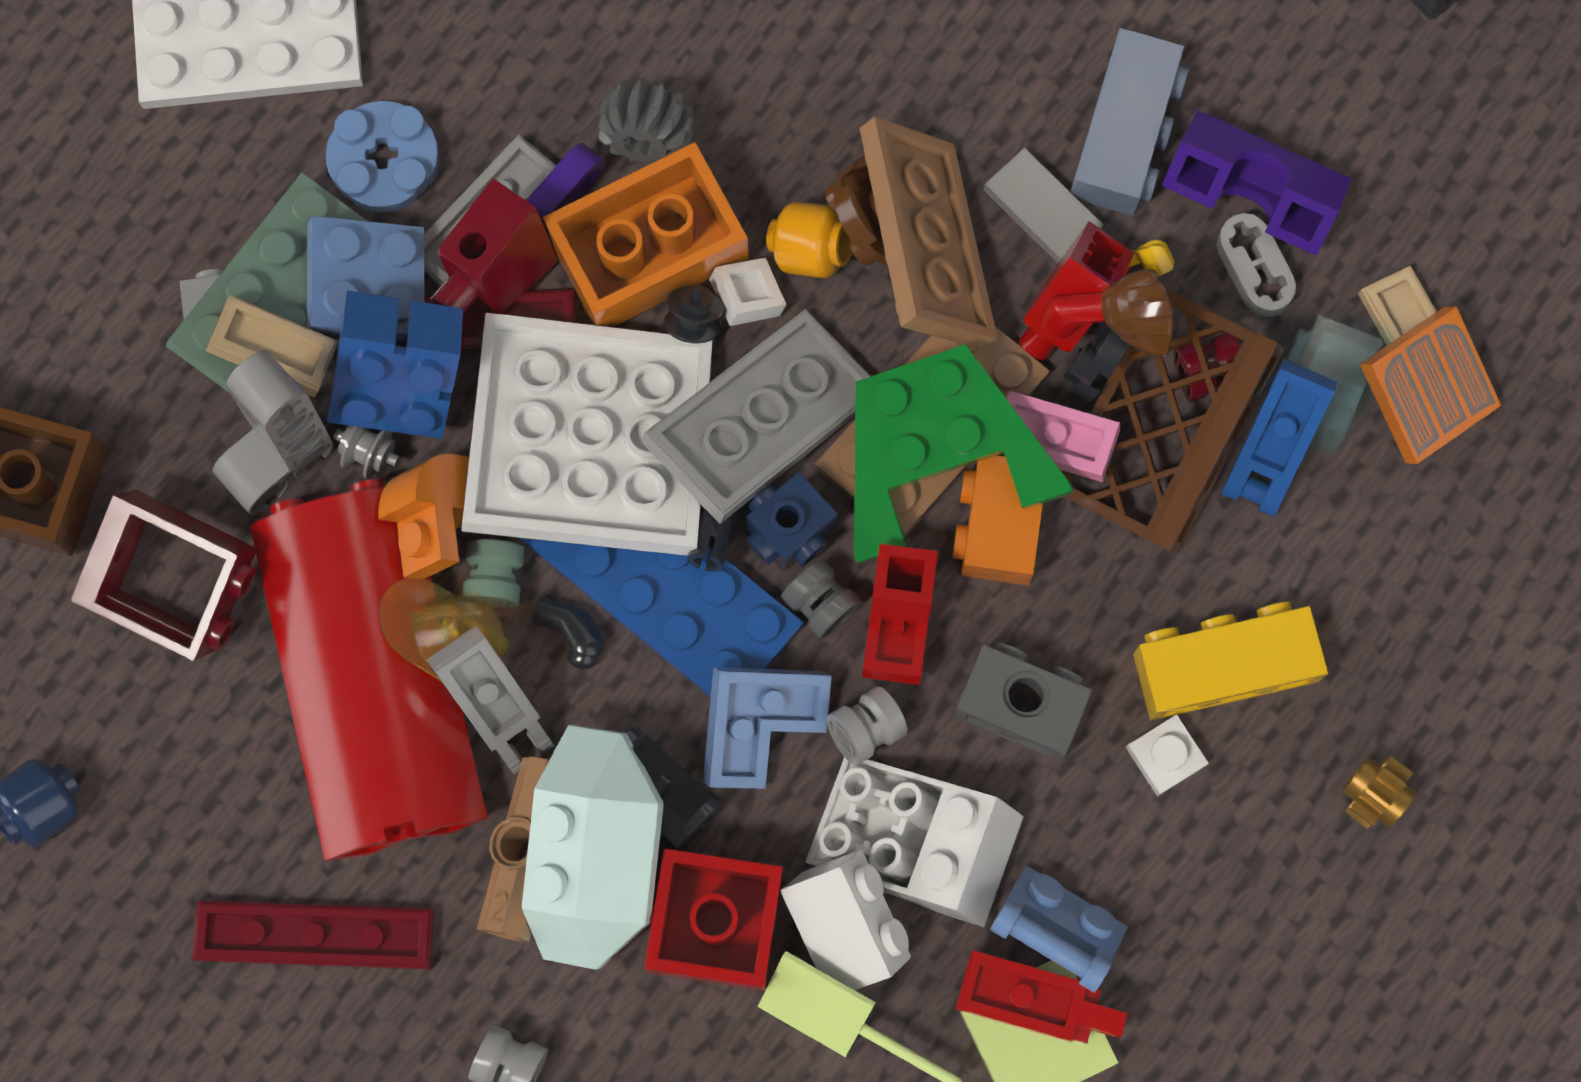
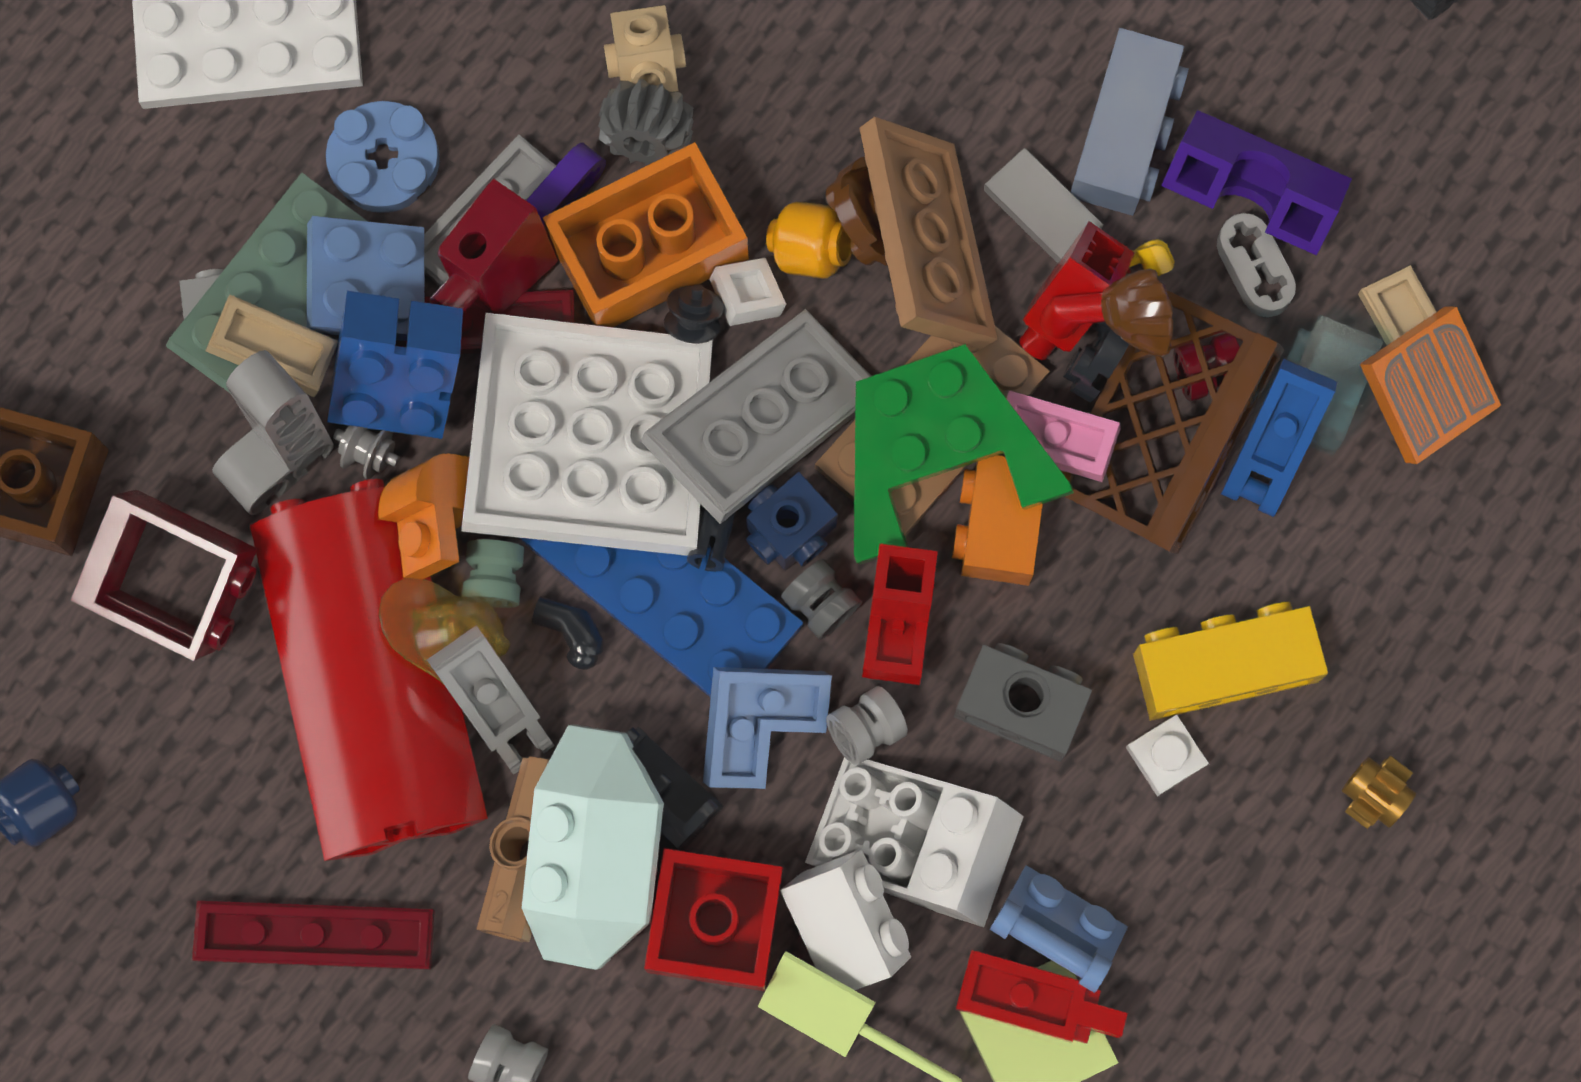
(644, 48): none -> tan brick

